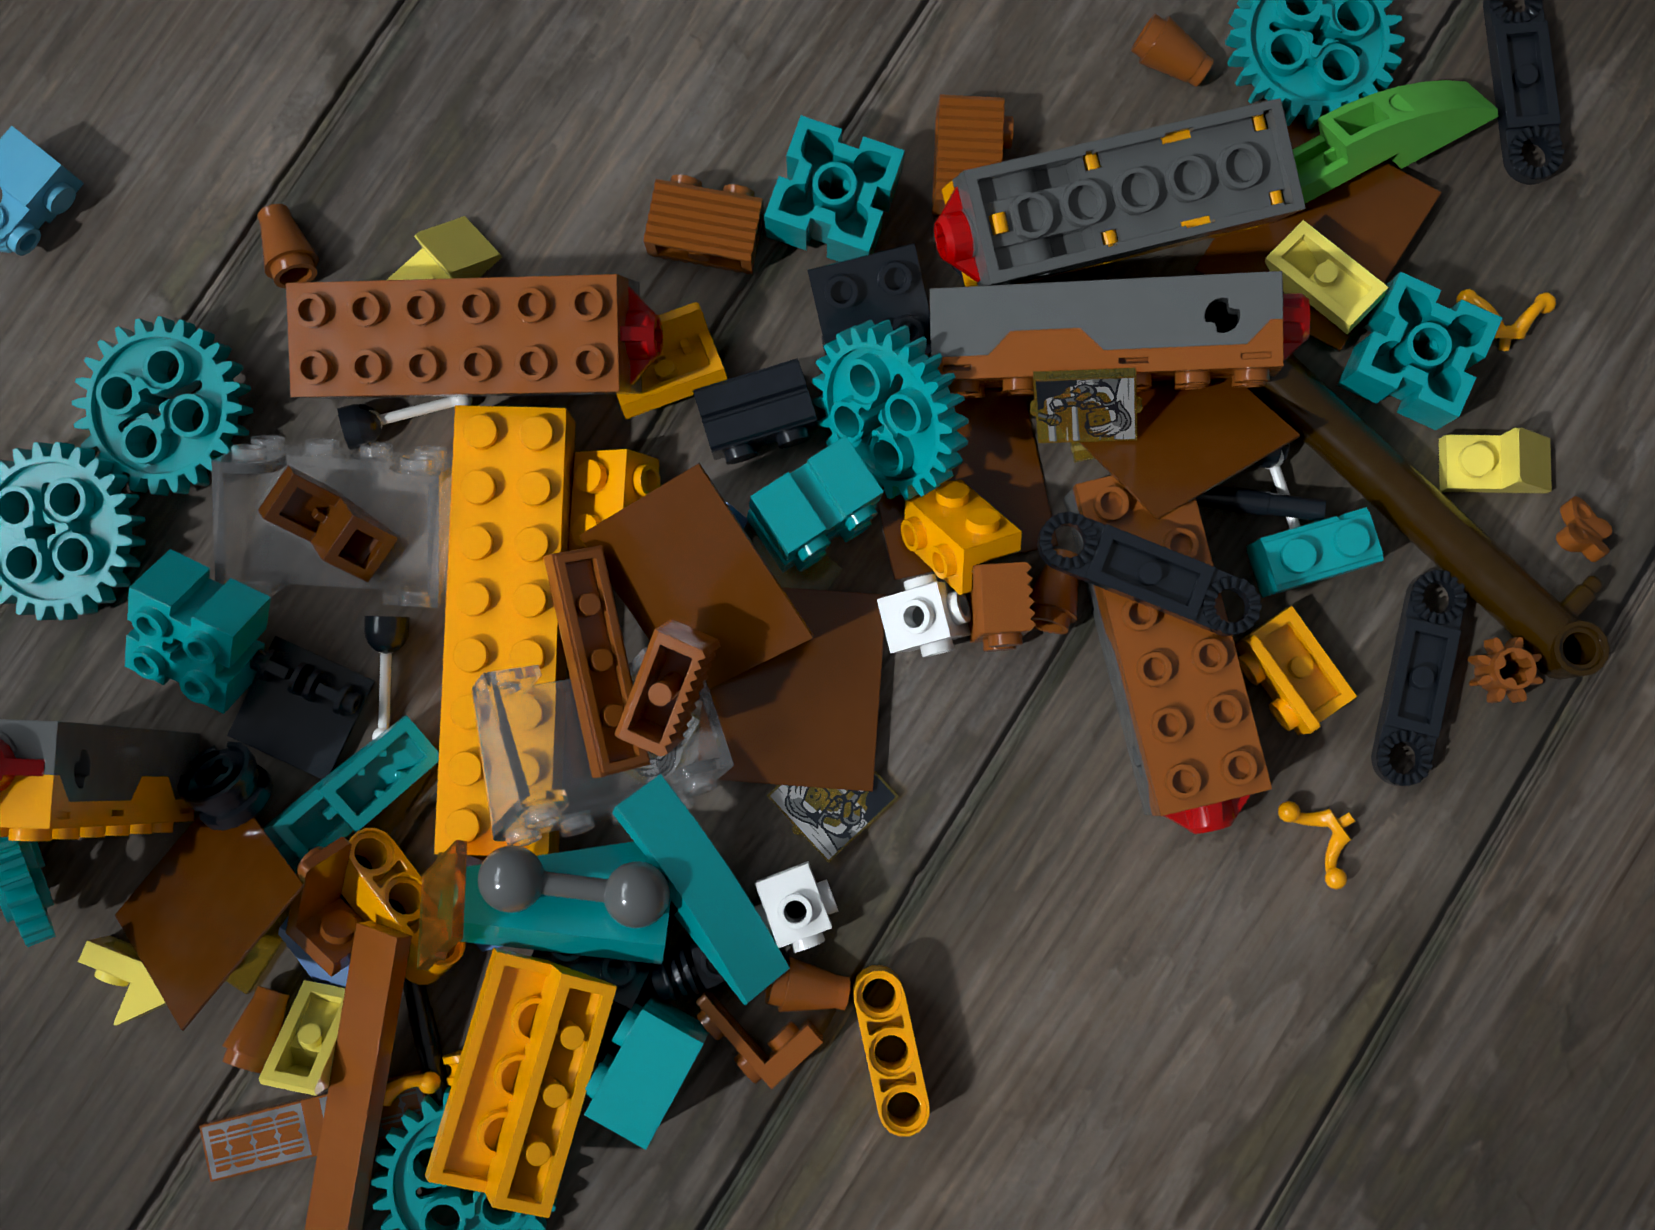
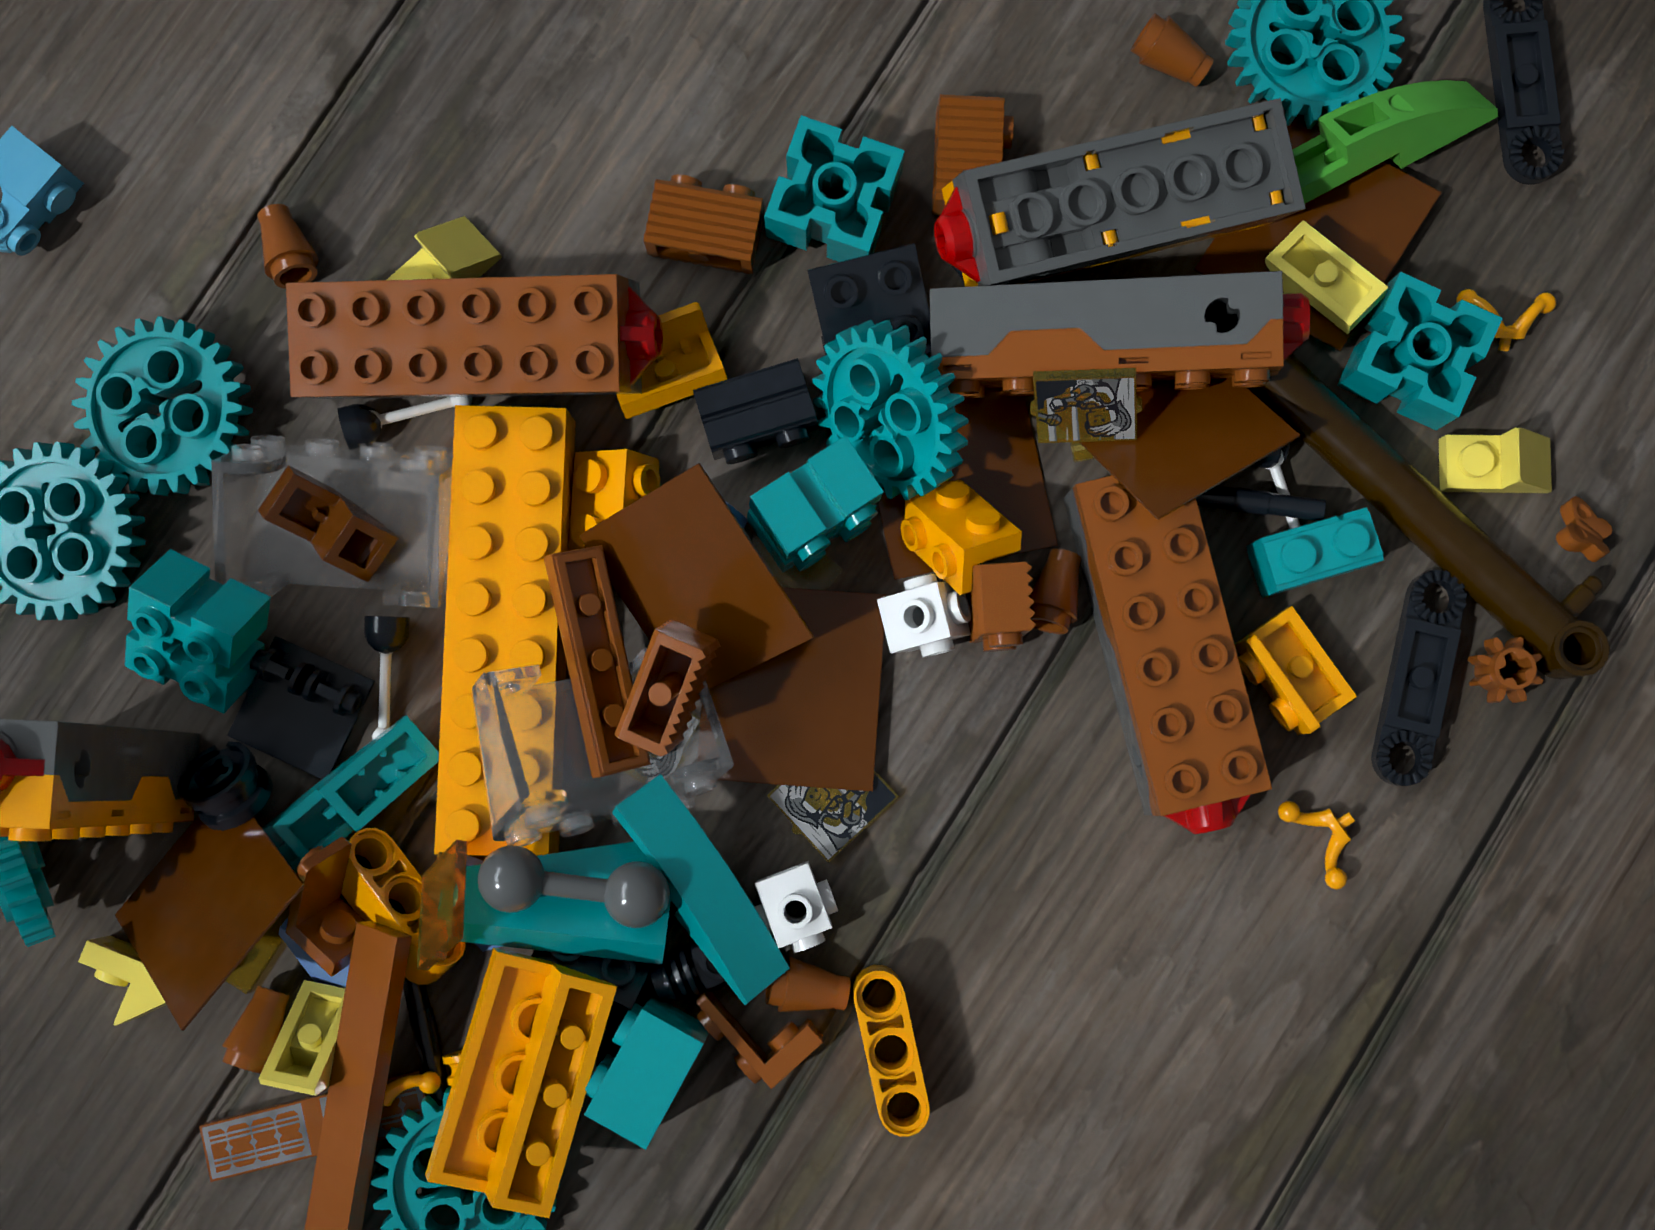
(1149, 574): black plate -> none

